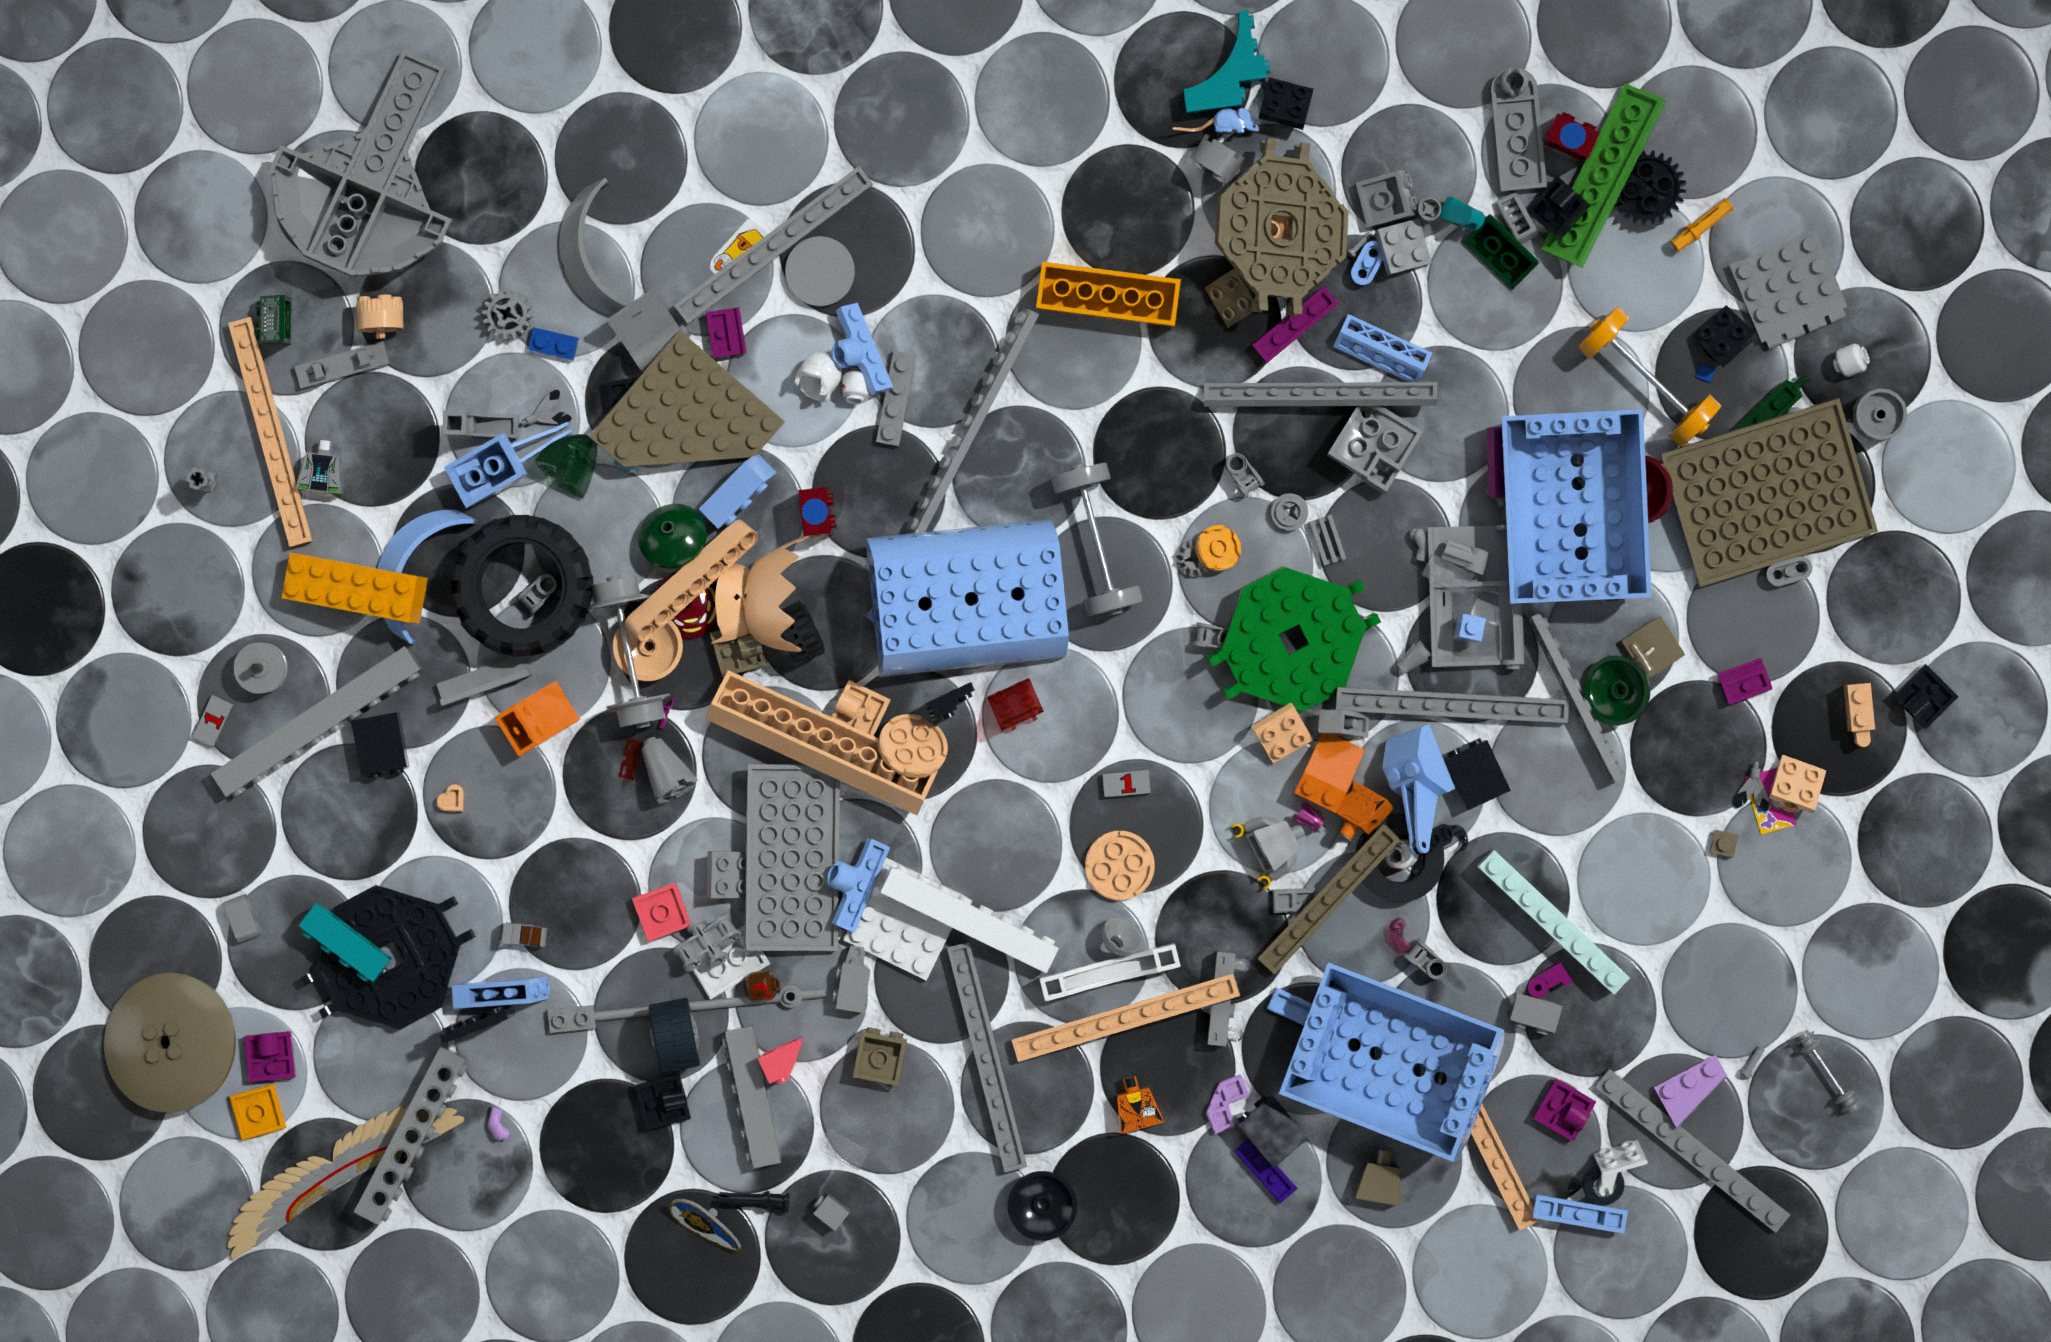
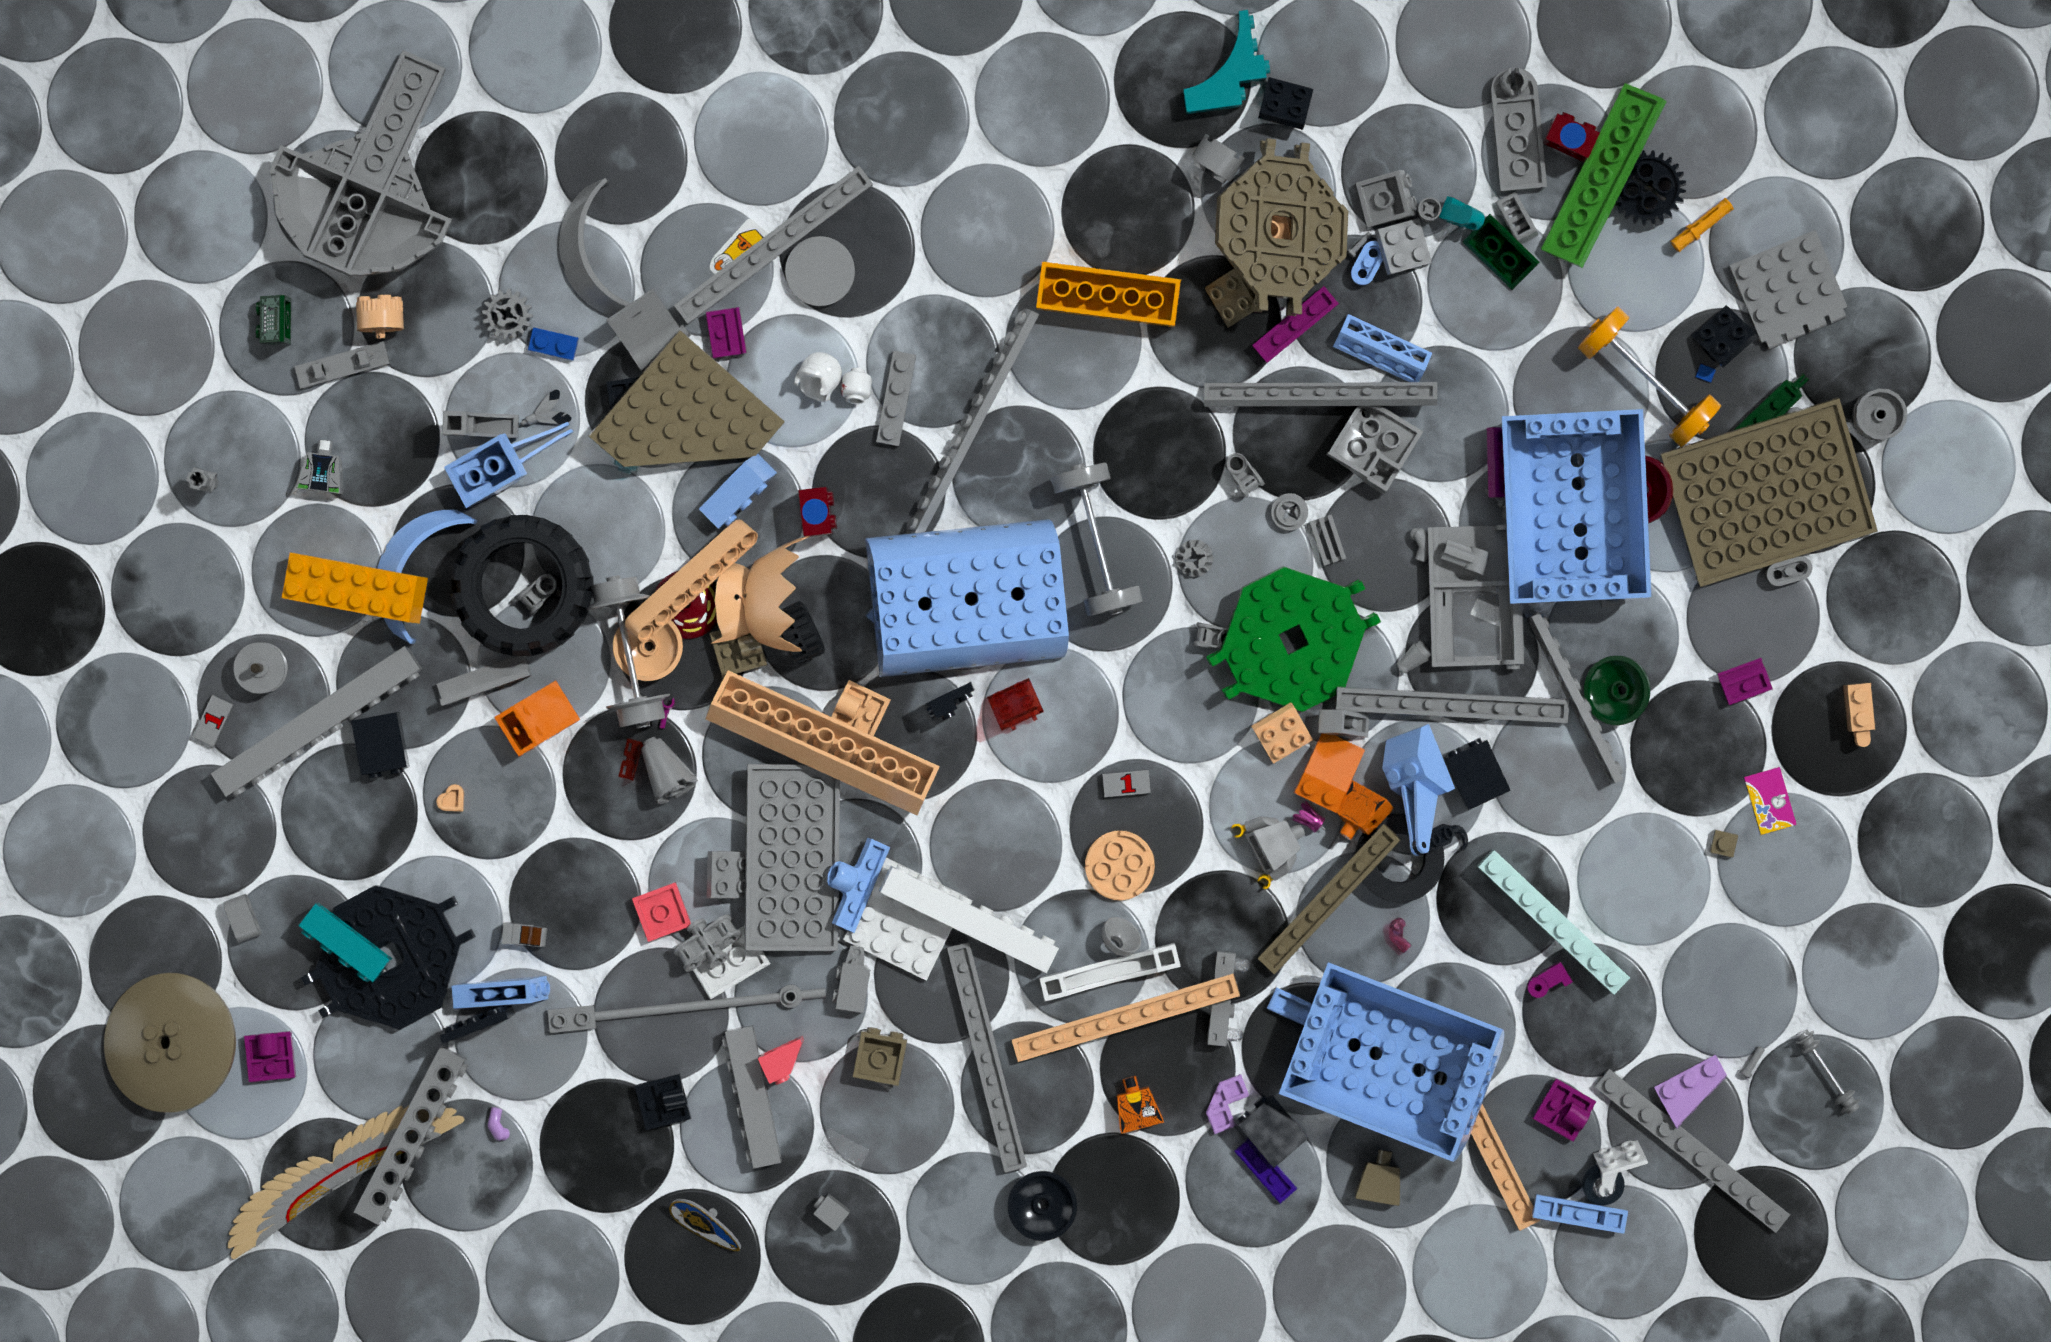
(257, 1111): light orange tile -> none
(270, 431): light nougat plate -> none
(570, 462): clear green brick -> none
(674, 1035): black wheel -> none
(677, 545): dark green dish -> none
(761, 986): reddish brown head -> none
(766, 1201): black pin -> none
(860, 349): light blue plate -> none
(912, 746): light nougat tile -> none
(1218, 548): light orange tile -> none
(1227, 121): light blue animal -> none
(1290, 899): light grey tile -> none
(1401, 856): white head -> none
(1425, 959): light grey piece -> none
(1447, 574): clear plate -> none
(1469, 628): light blue brick -> none
(1535, 1013): light grey brick -> none
(1558, 208): black plate -> none
(1653, 647): dark tan plate -> none
(1755, 786): light grey piece -> none
(1797, 785): light nougat plate -> none
(1851, 360): white head -> none
(1925, 696): black plate -> none

